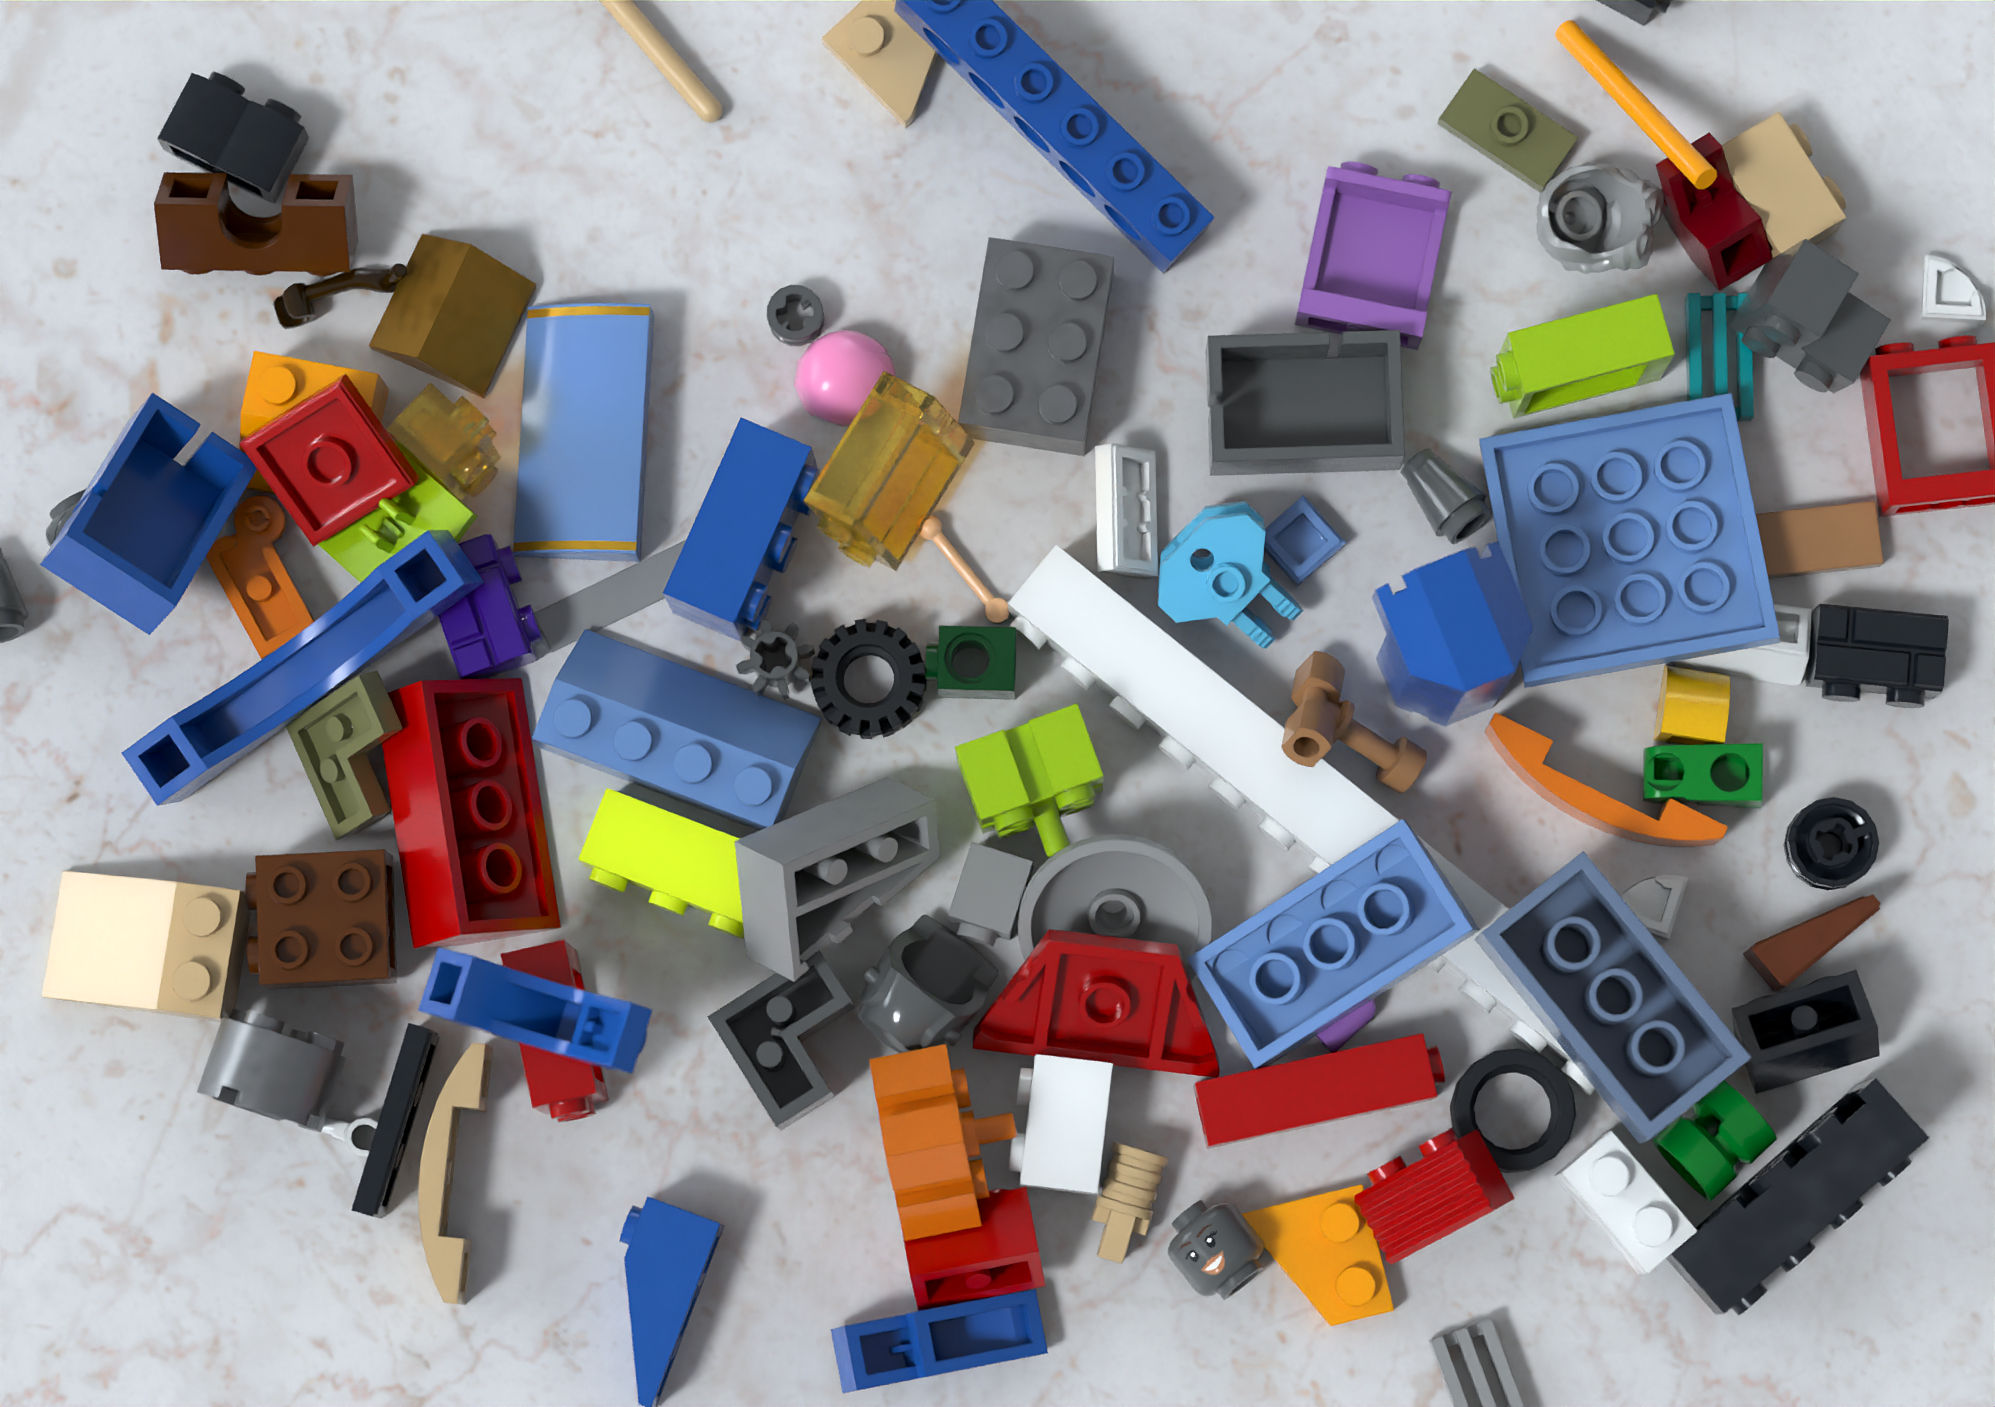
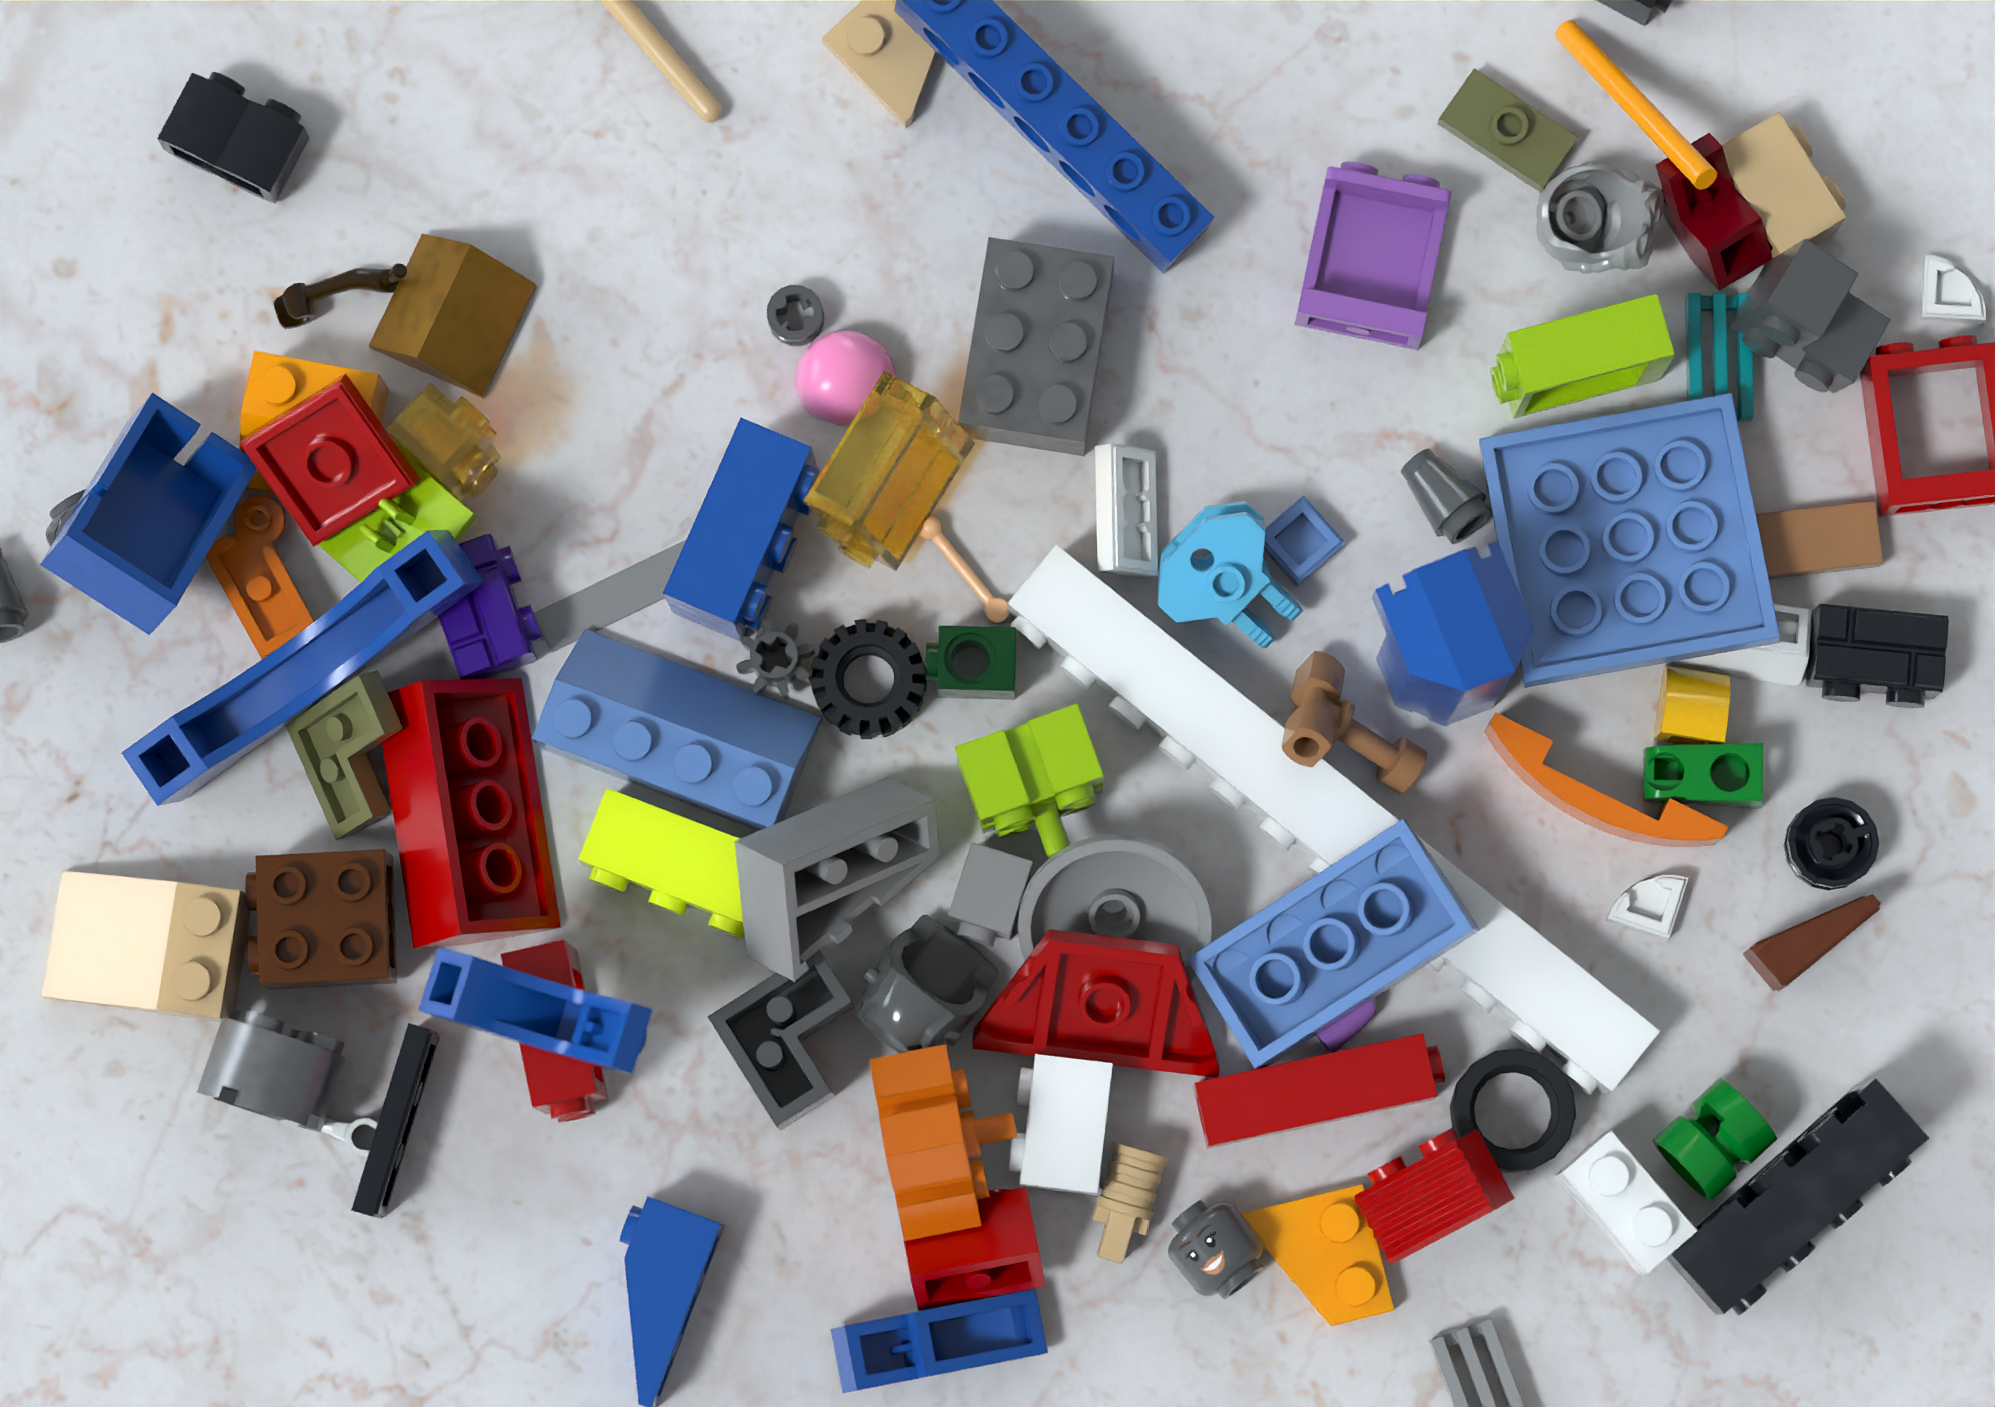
(207, 232): reddish brown arch -> none
(463, 1090): tan slope -> none
(584, 431): medium blue slope -> none
(1296, 411): dark grey piece -> none
(1612, 998): sand blue brick -> none
(1806, 1031): black brick -> none

